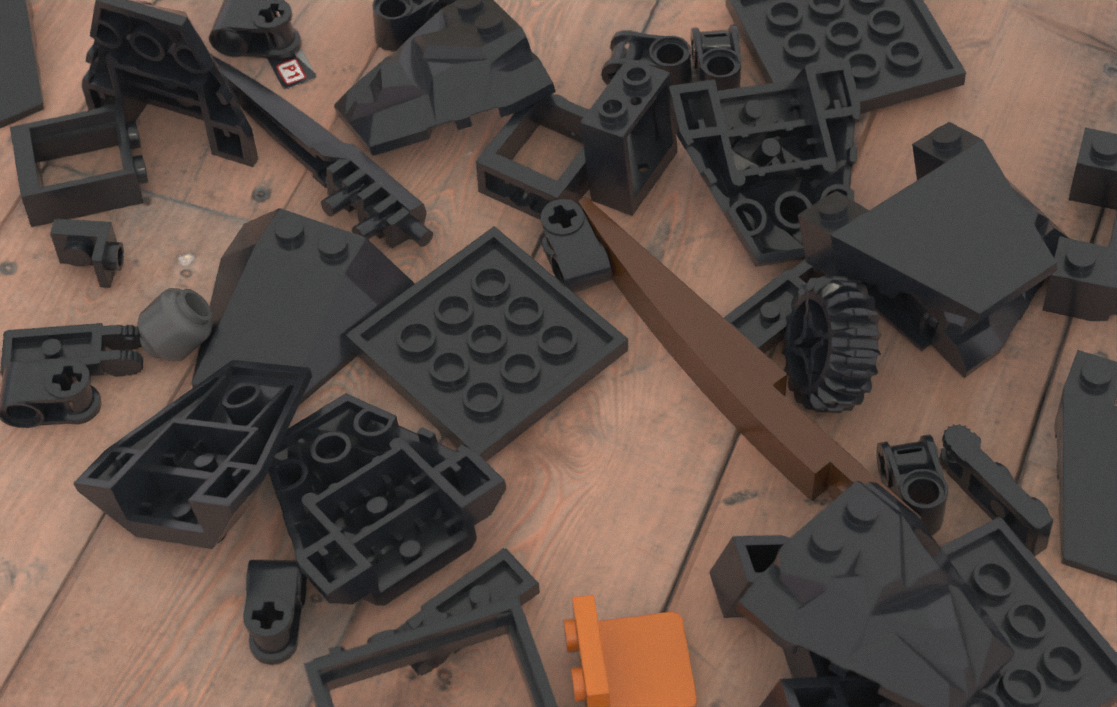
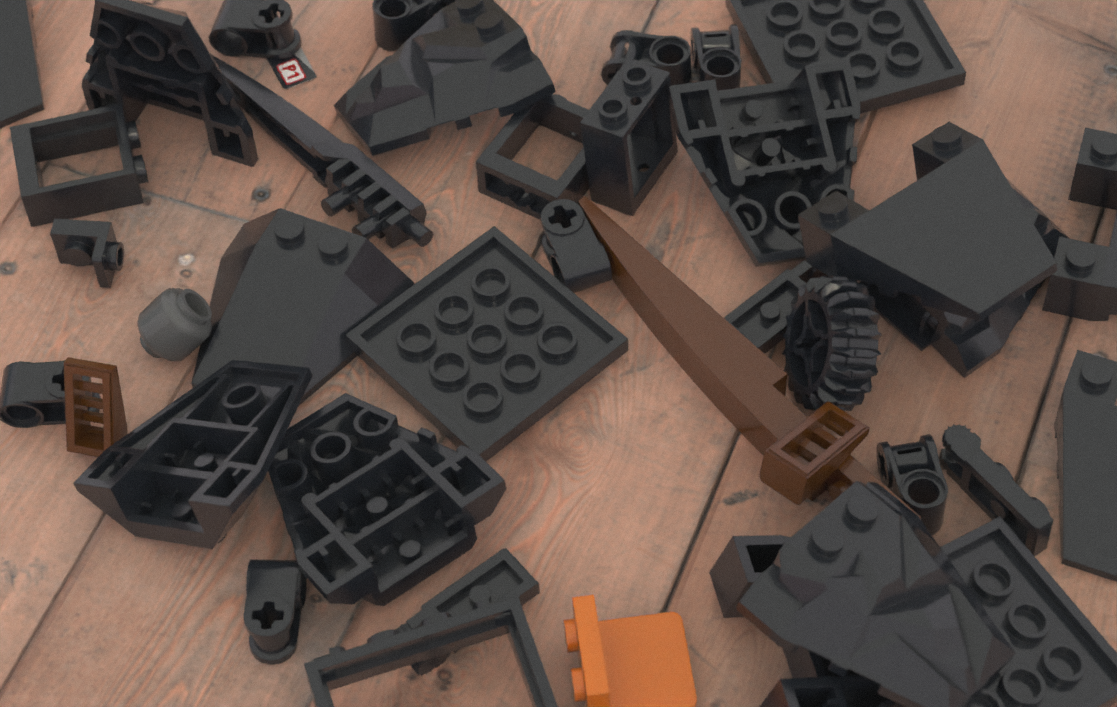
(78, 343): black hinge -> none
(80, 435): none -> reddish brown slope
(795, 476): none -> reddish brown slope

